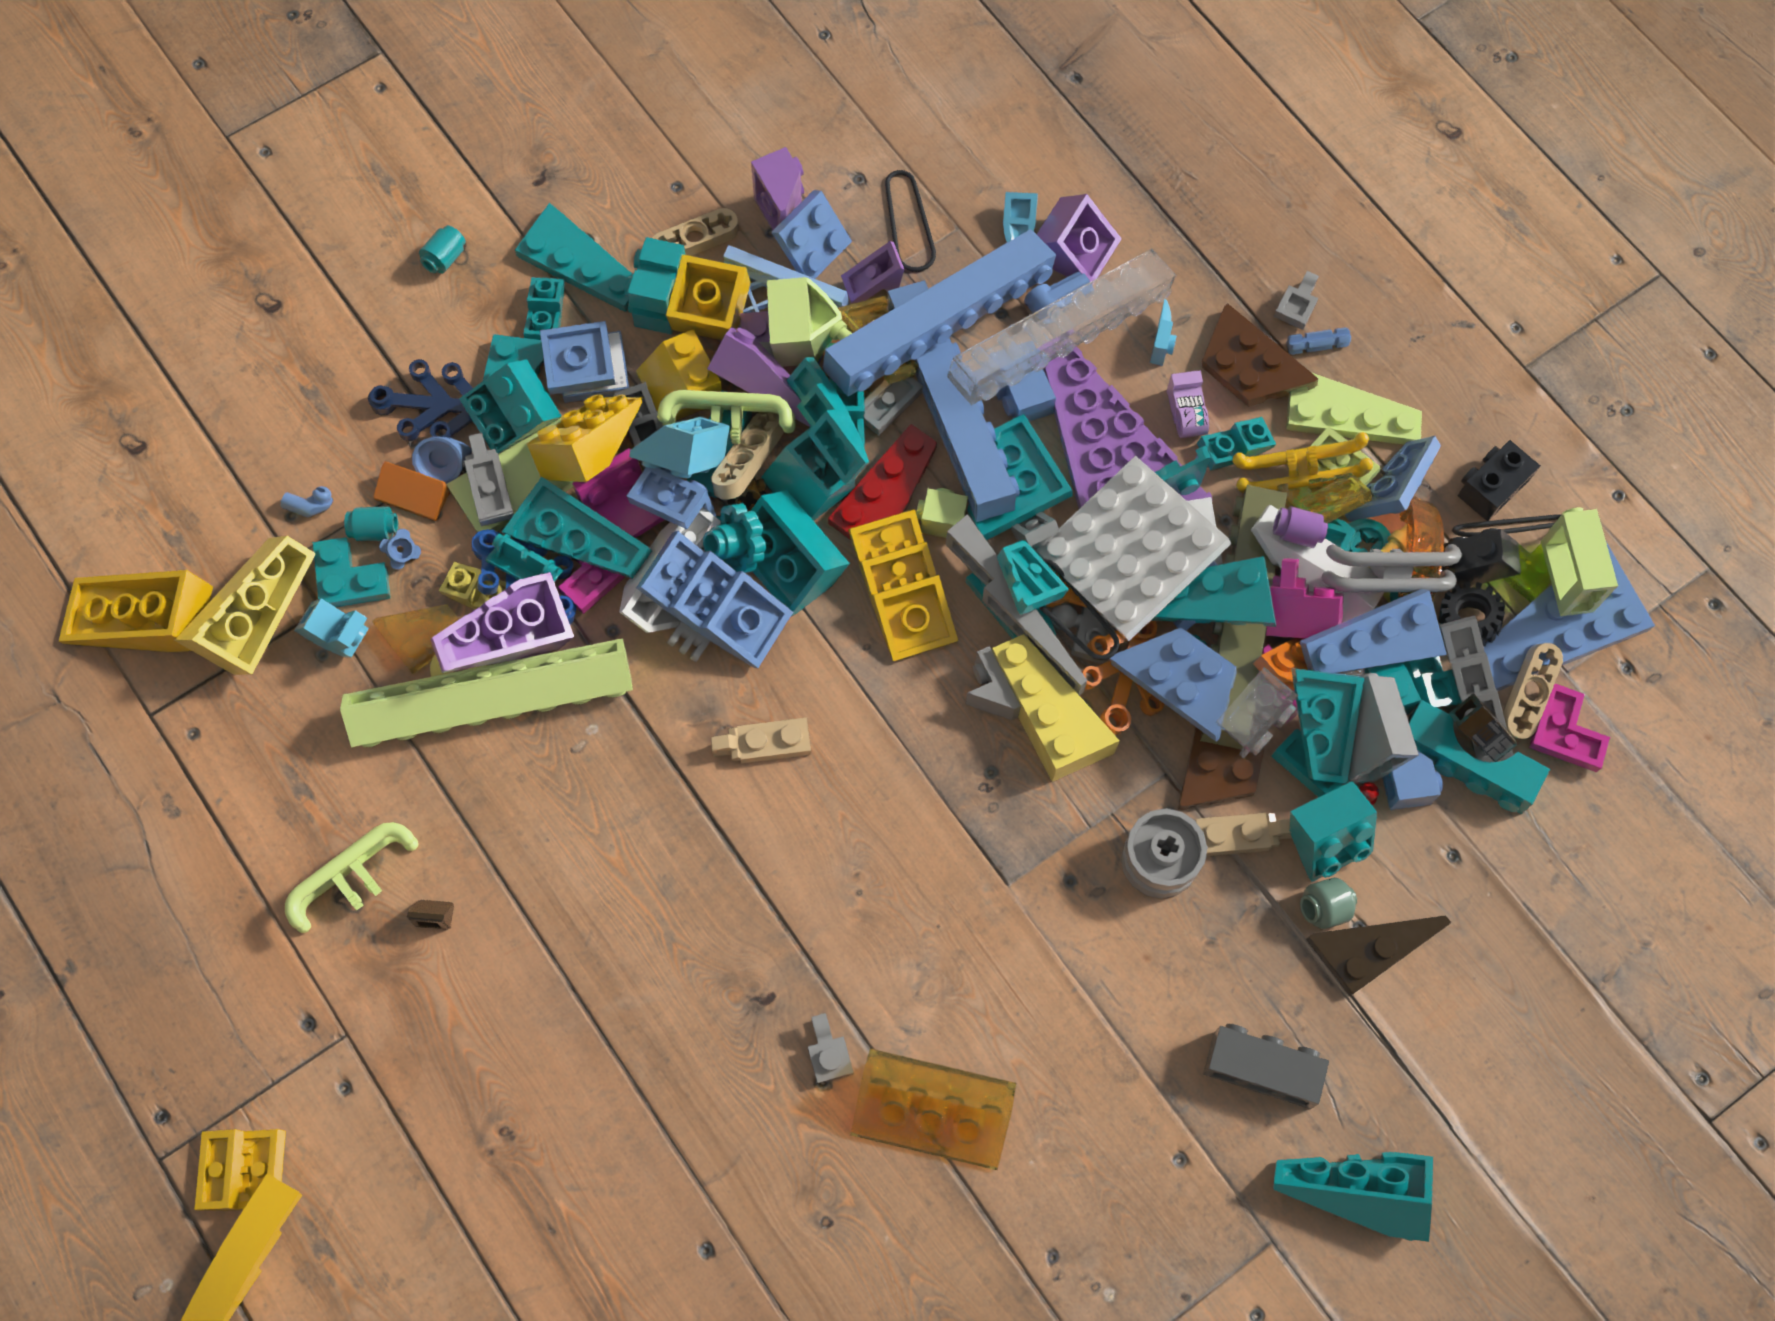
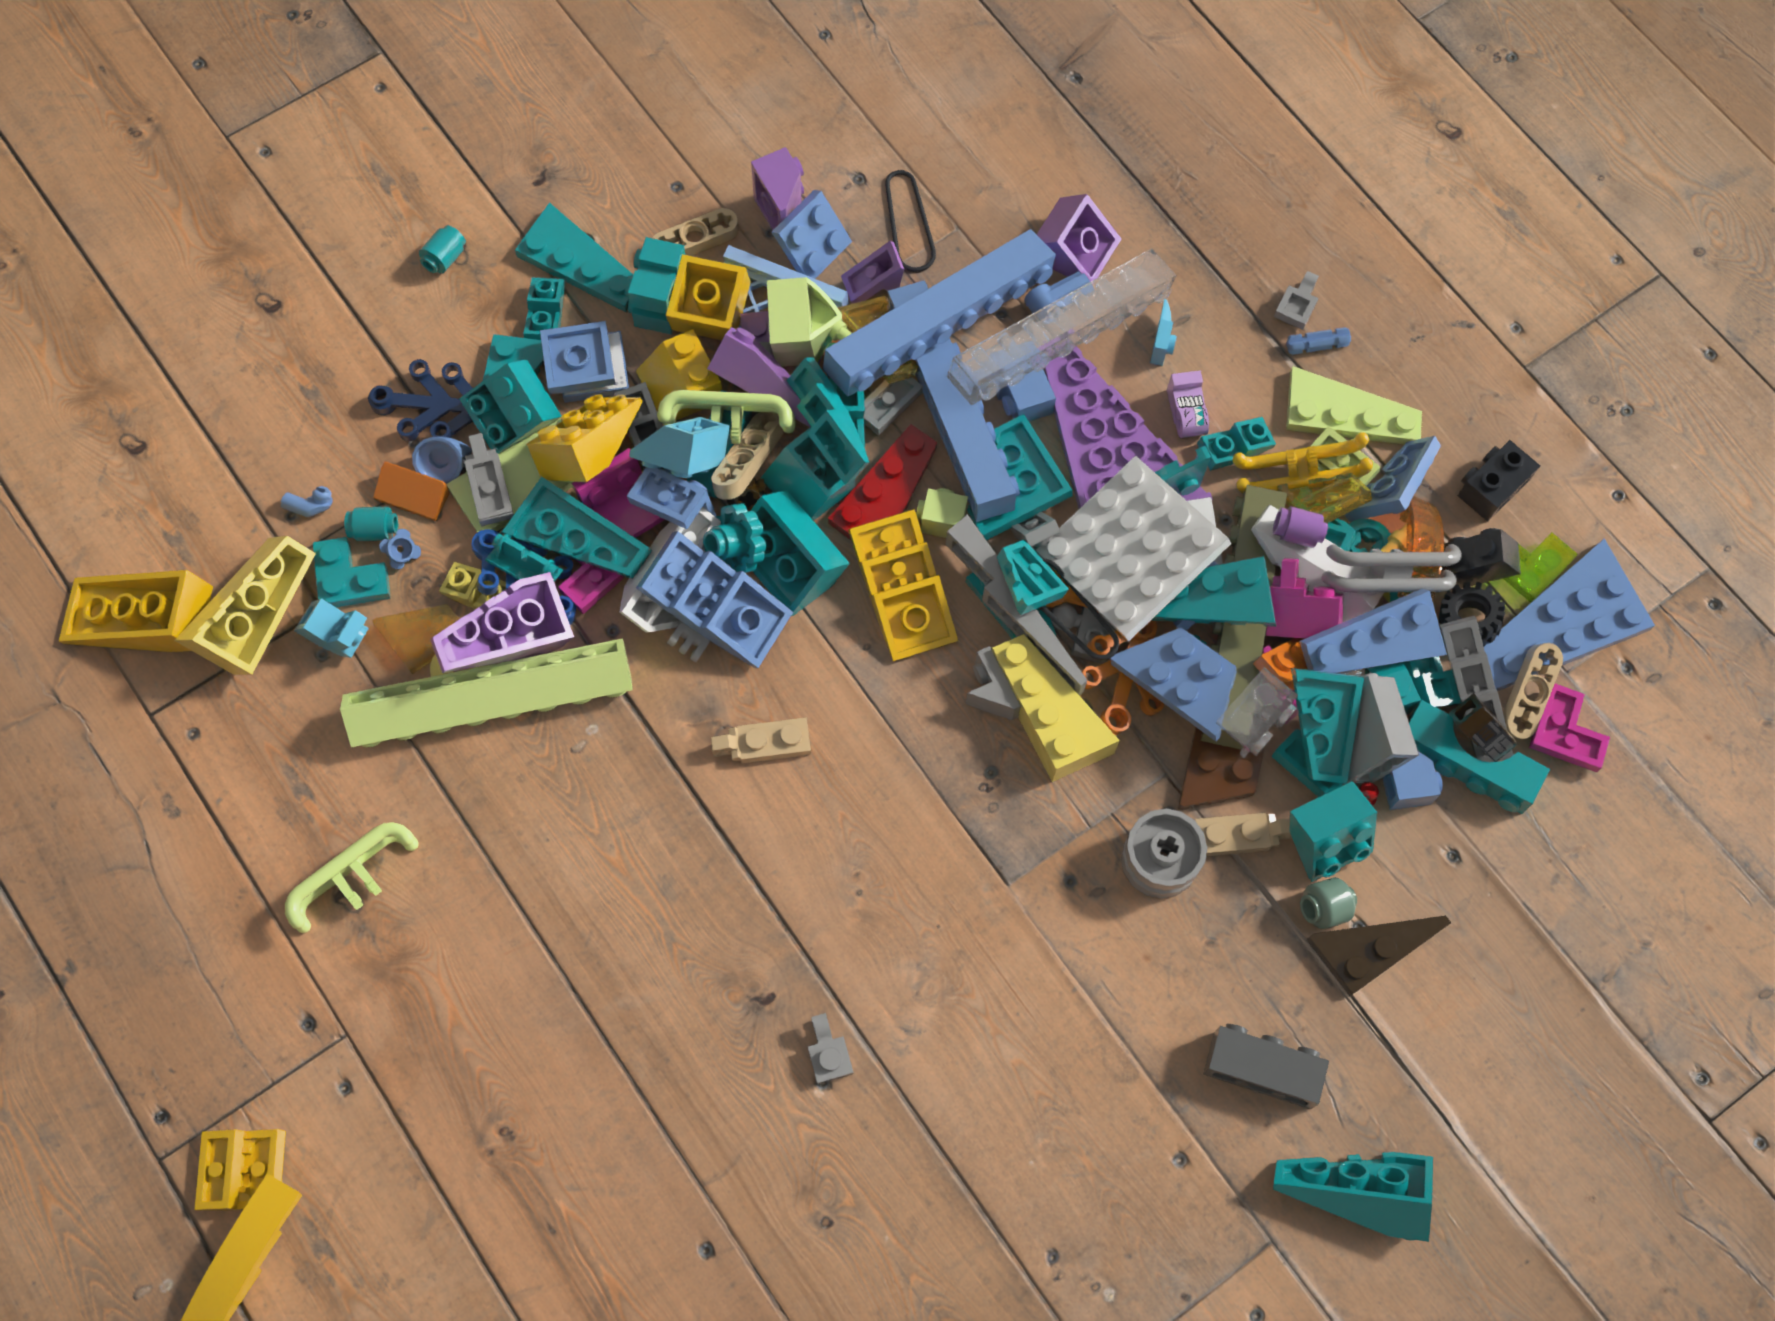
(431, 914): dark brown slope -> none
(933, 1109): clear yellow slope -> none
(1019, 214): medium azure plate -> none
(1252, 362): reddish brown wing -> none
(1455, 530): black piece -> none
(1578, 562): yellowish green window -> none

